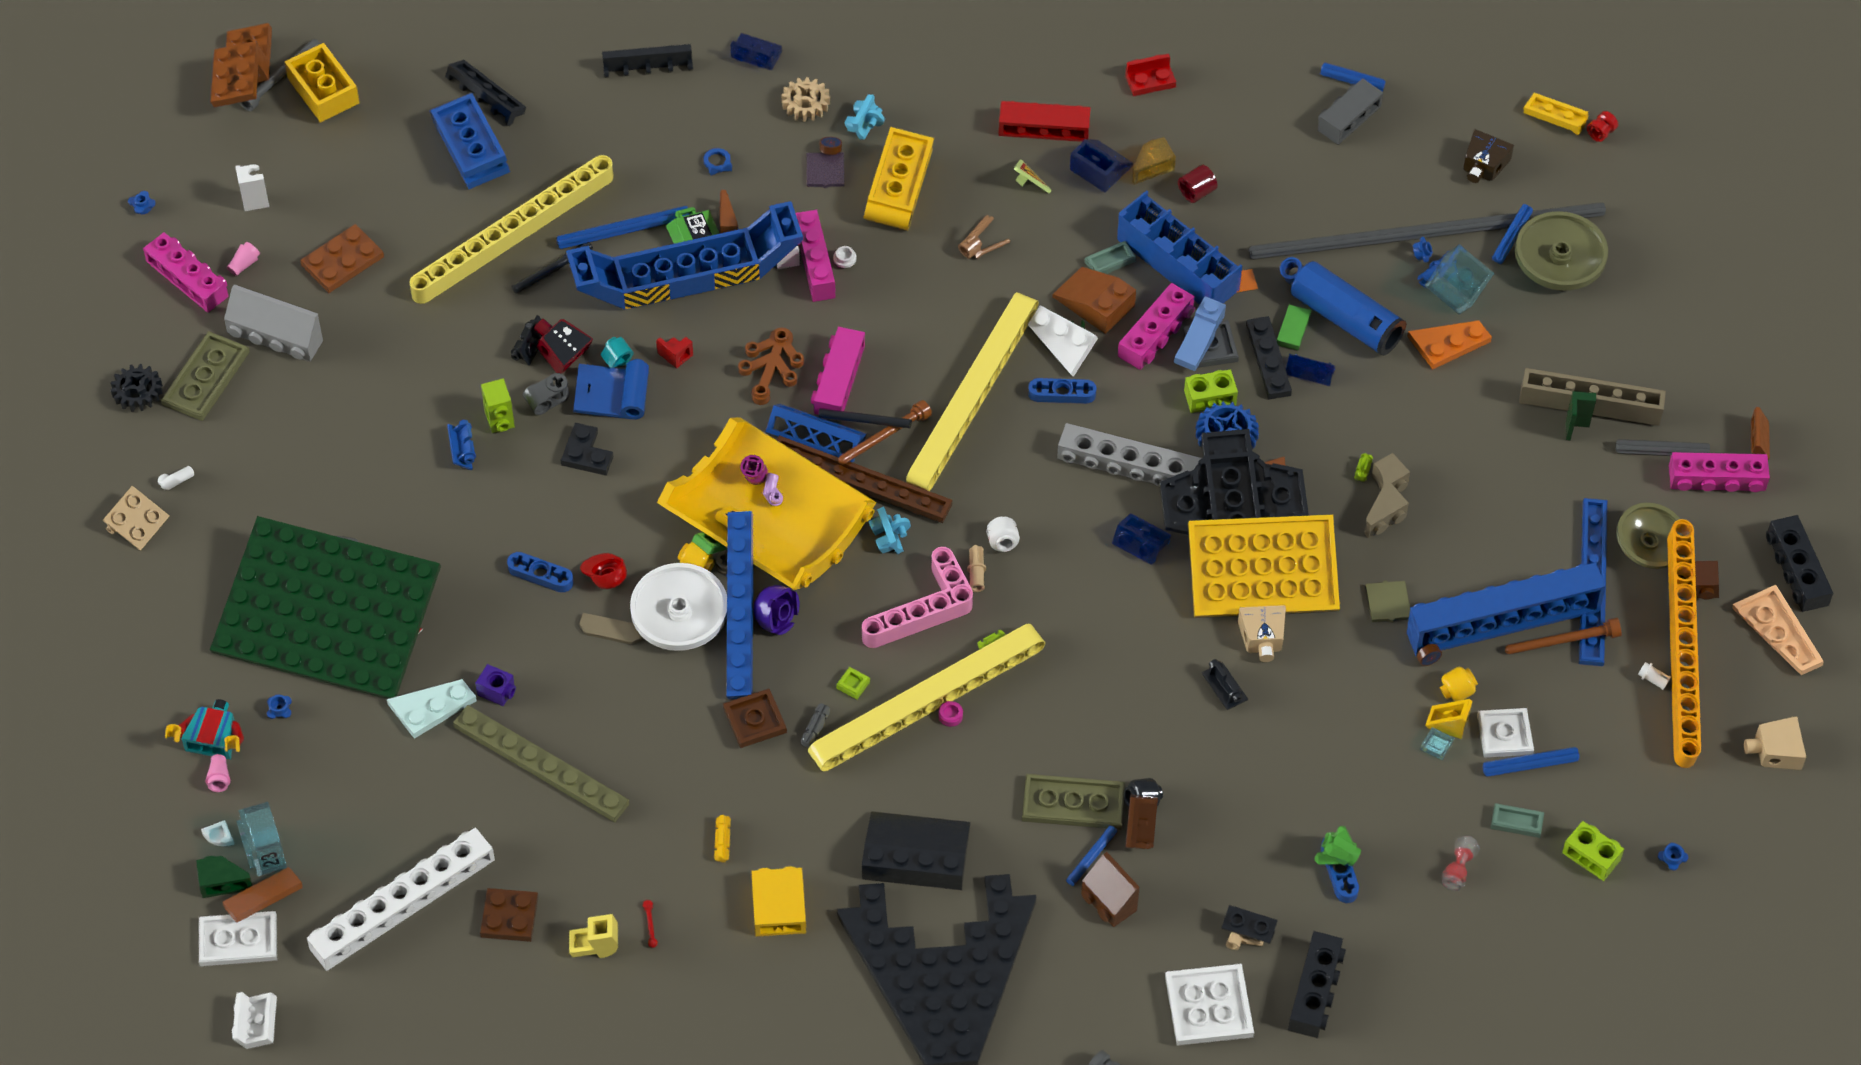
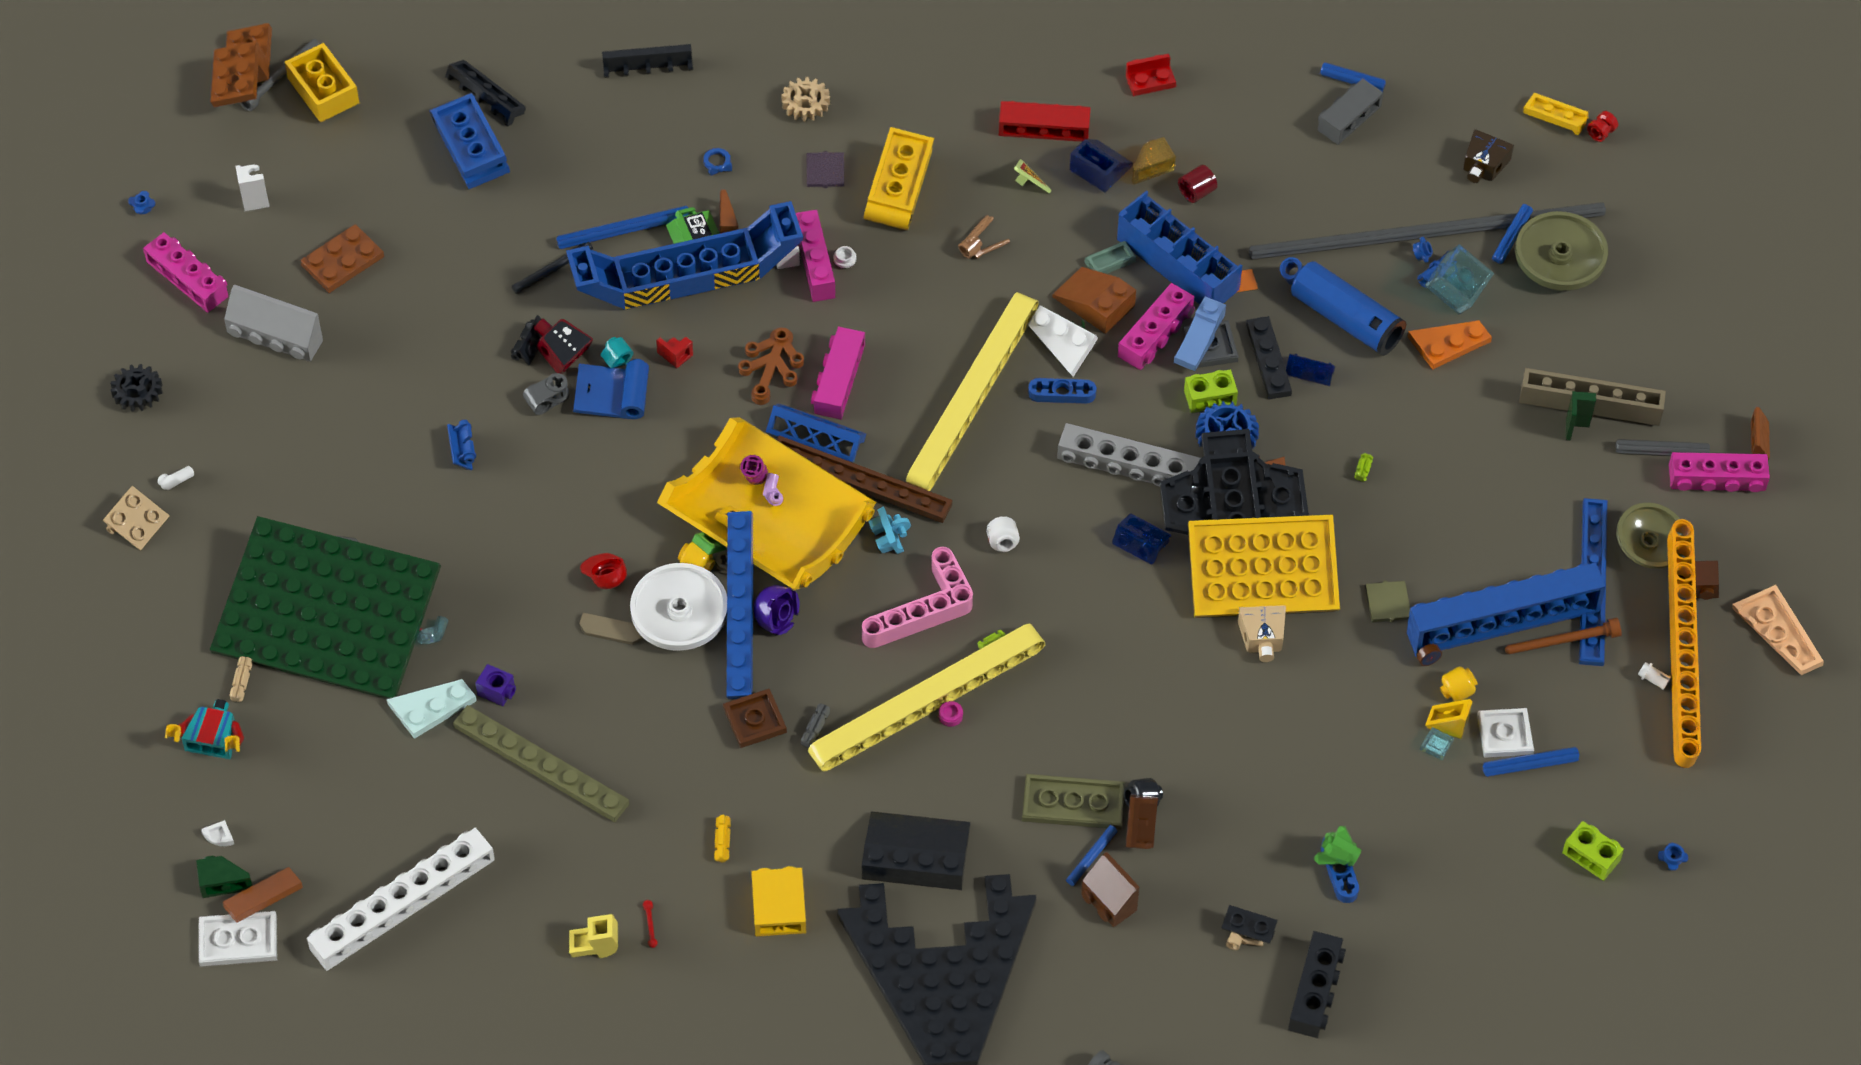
(205, 376): olive tile -> none
(218, 774): bright pink cone -> none
(241, 679): none -> tan axle
(243, 258): bright pink cone -> none
(254, 1019): white bracket -> none
(261, 839): clear light blue brick -> none
(276, 701): blue plate -> none
(435, 633): none -> clear light blue arm
(497, 405): lime brick -> none
(509, 915): reddish brown plate -> none
(511, 229): light yellow beam -> none
(534, 563): blue beam -> none
(581, 453): black plate -> none
(755, 51): clear blue bracket -> none
(830, 145): reddish brown tile -> none
(853, 683): lime tile -> none
(865, 418): black bar -> none
(867, 117): medium azure hips -> none
(919, 411): dark orange piece -> none
(976, 568): tan axle -> none
(1209, 1004): white plate -> none
(1224, 684): black hinge -> none
(1293, 327): bright green tile -> none
(1390, 504): dark tan arch -> none
(1455, 873): clear piece -> none
(1517, 820): sand green tile -> none
(1778, 744): tan torso -> none
(1818, 590): black brick -> none

